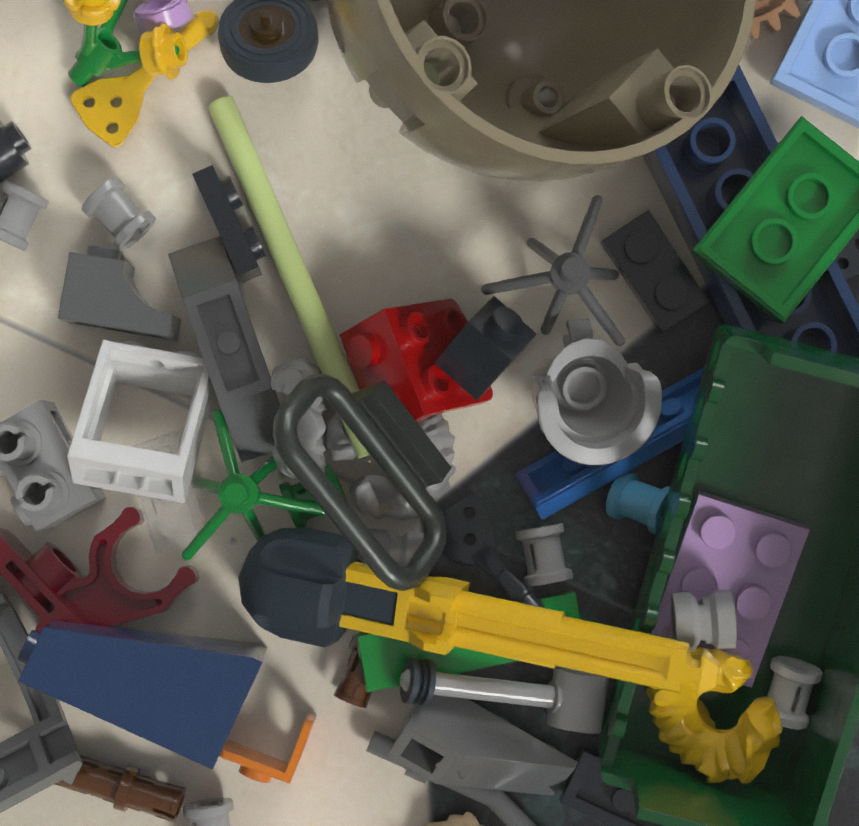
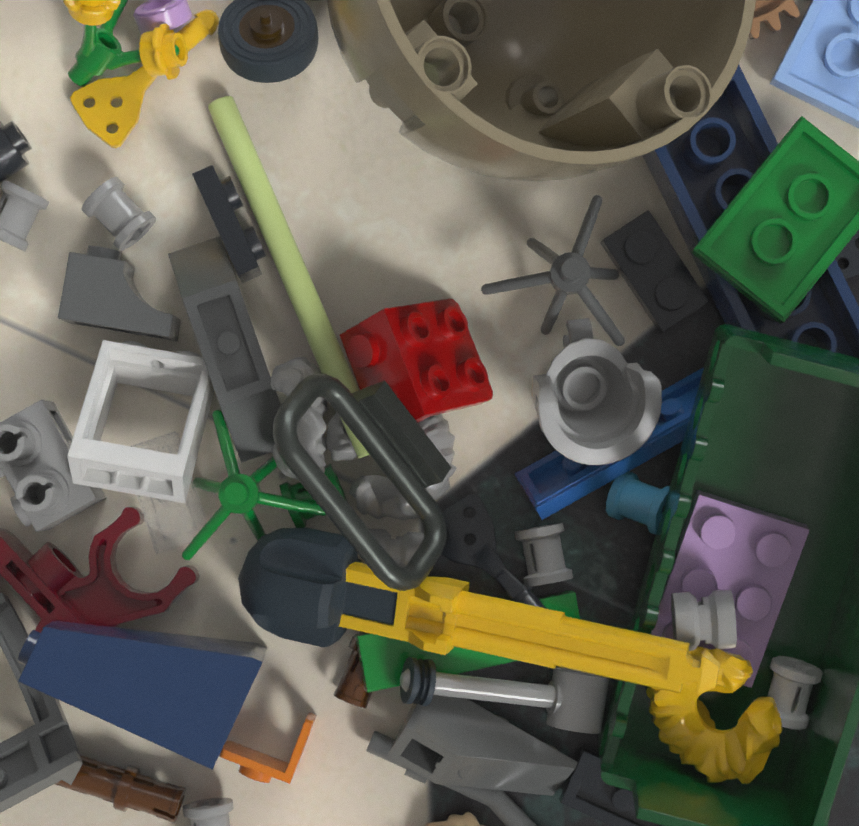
(485, 347): black slope -> none

